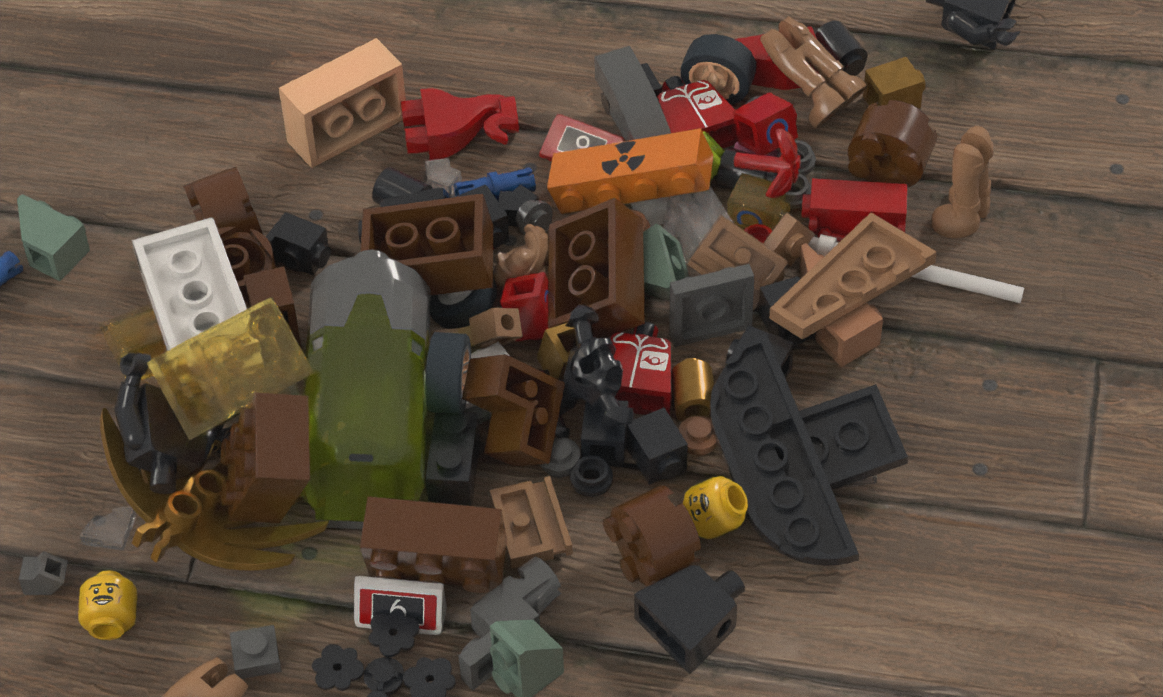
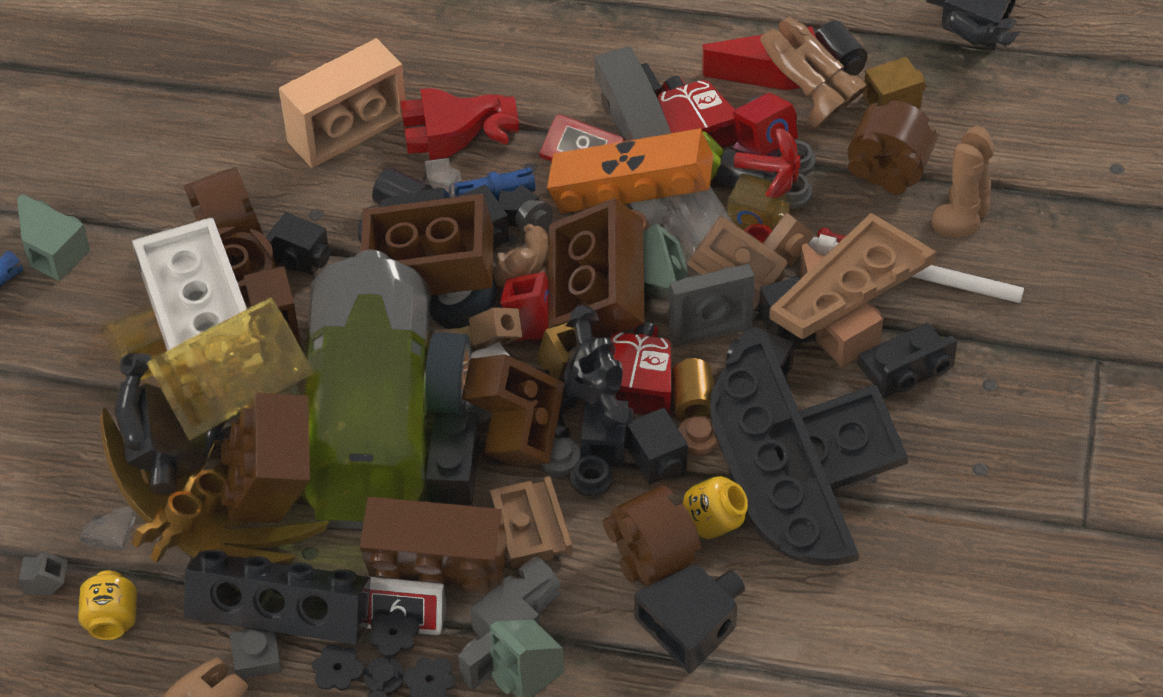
(257, 607): none -> black brick
(722, 63): black wheel -> none
(846, 203): red brick -> none
(908, 359): none -> black bracket

